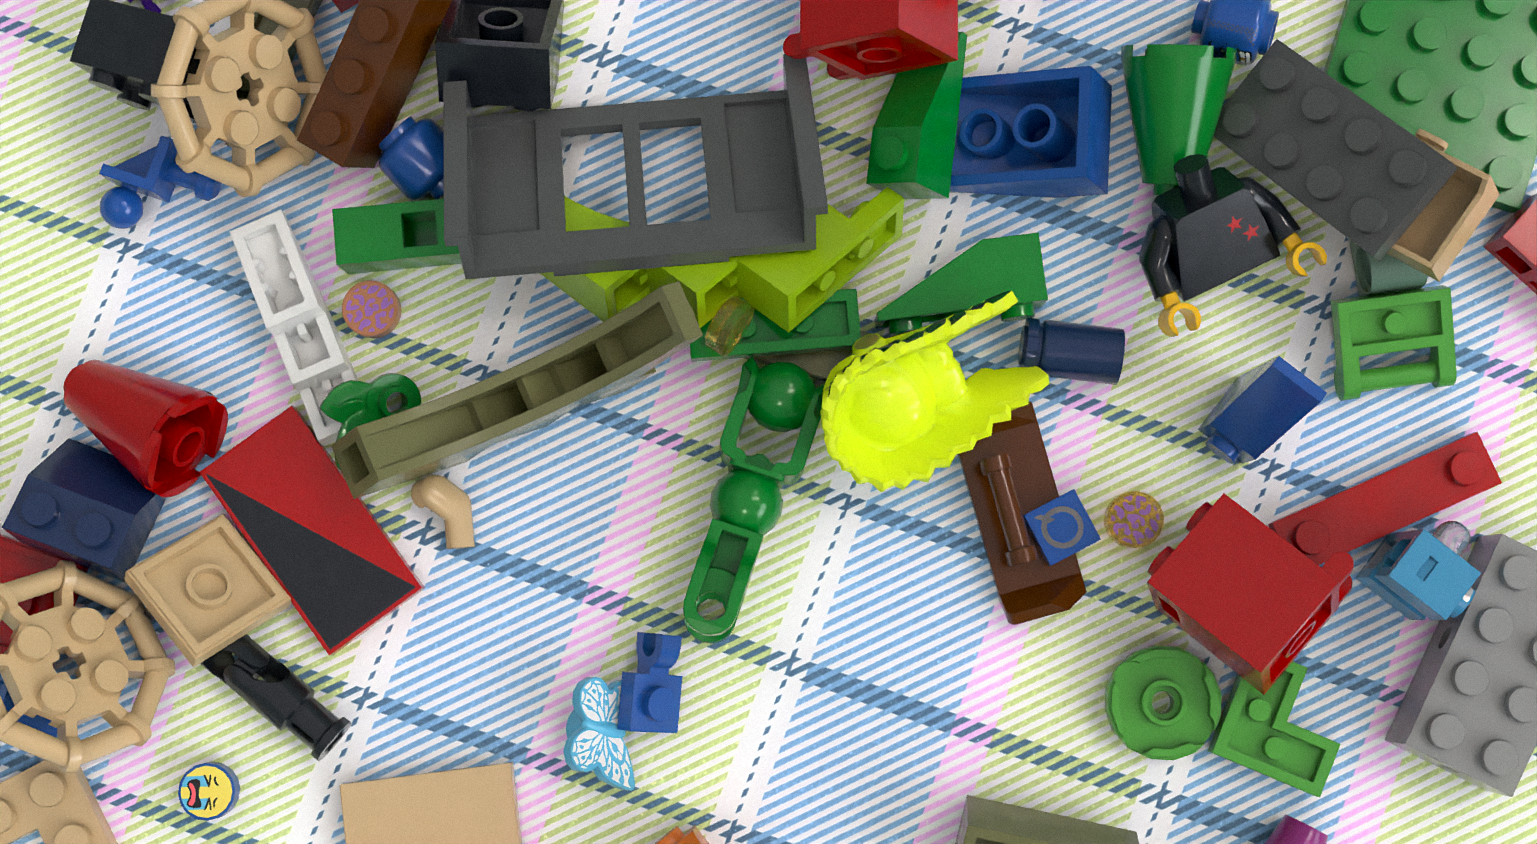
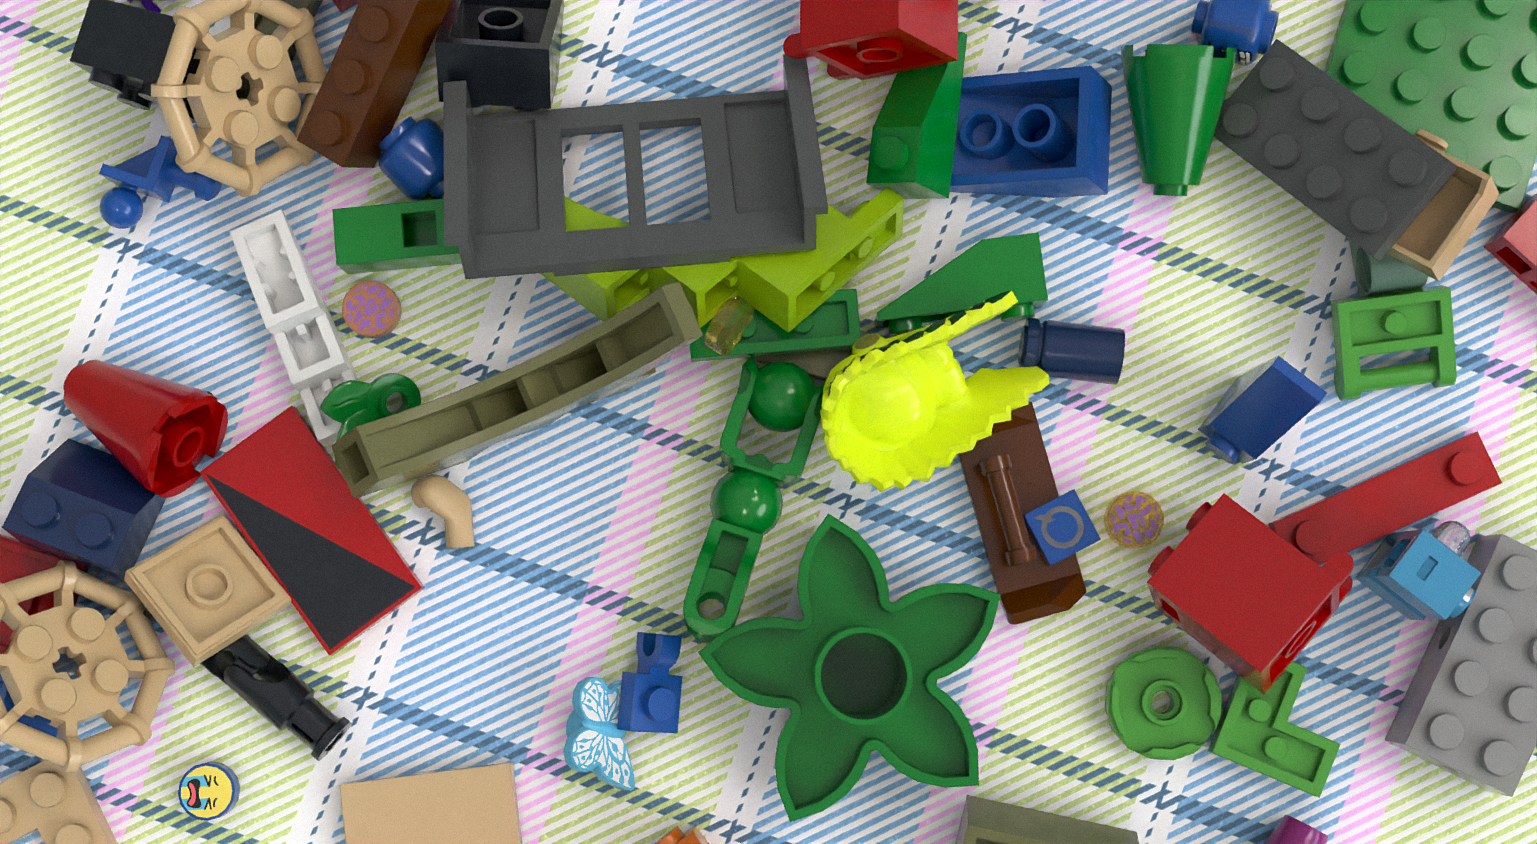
(859, 673): none -> green plant
(1212, 233): black torso -> none

